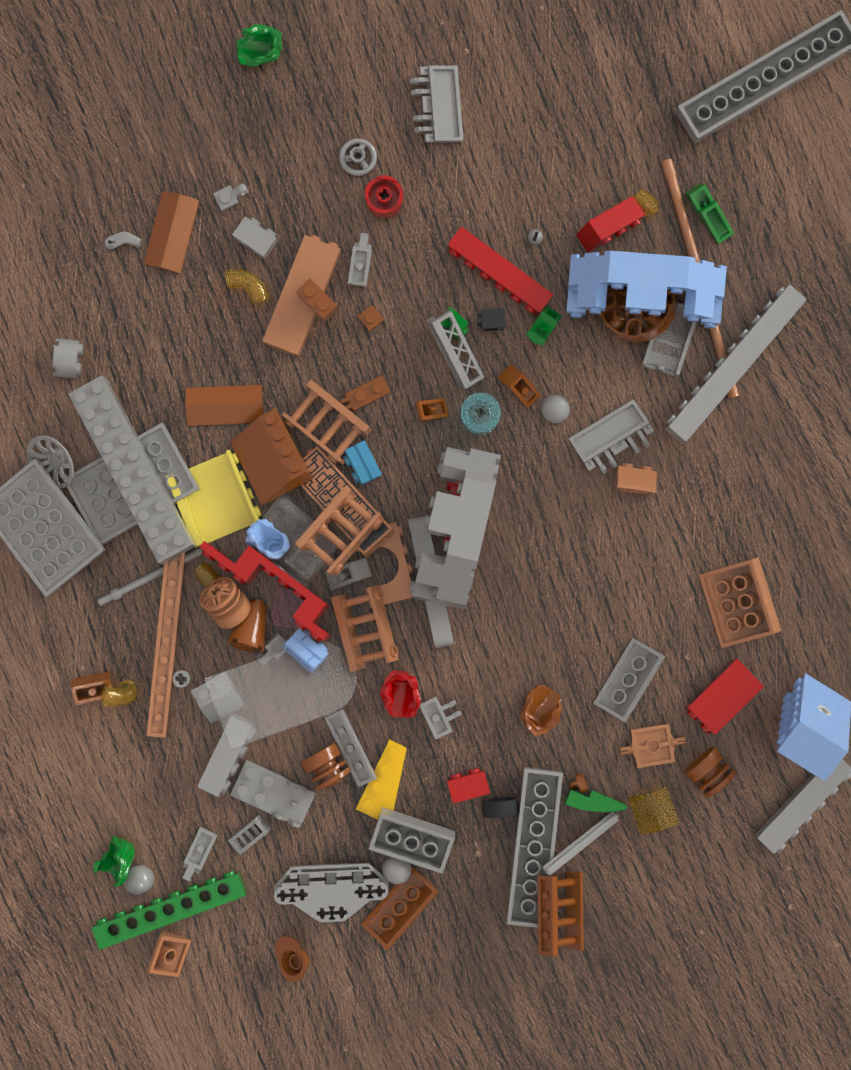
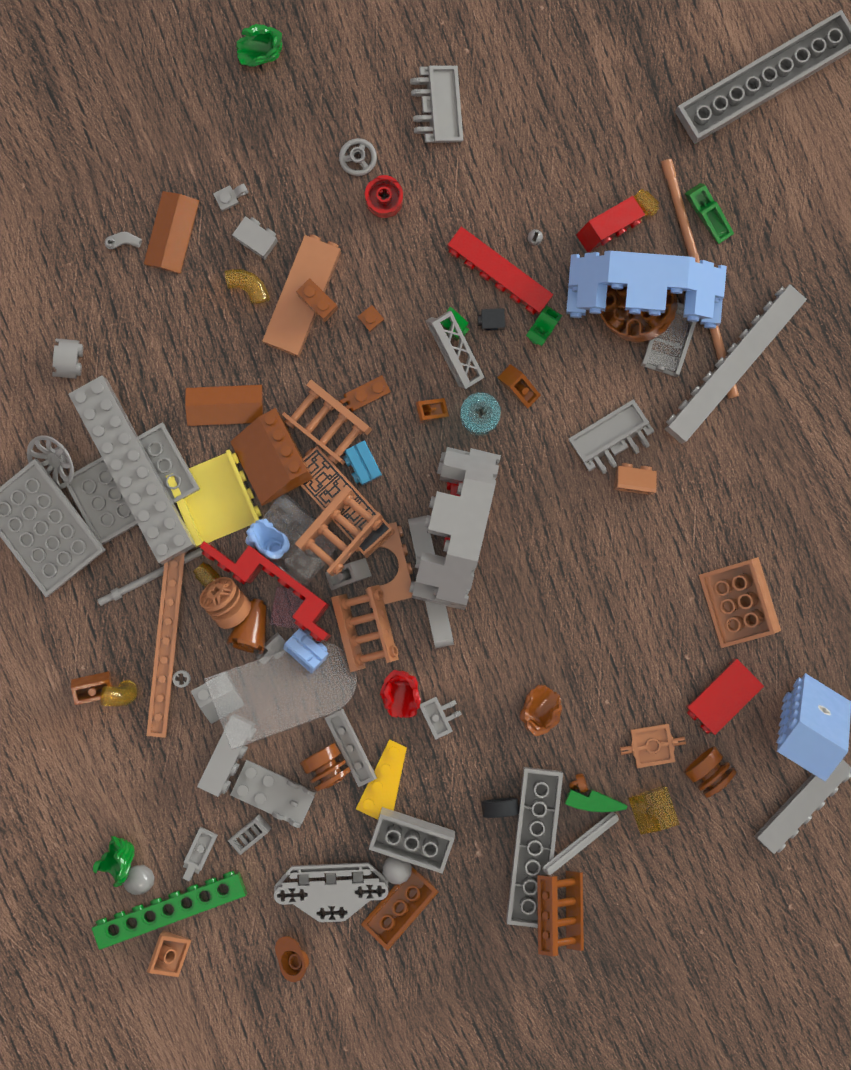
(360, 262): light grey hinge -> none
(468, 785): red brick -> none
(555, 408): light grey hair -> none
(629, 680): light grey slope -> none

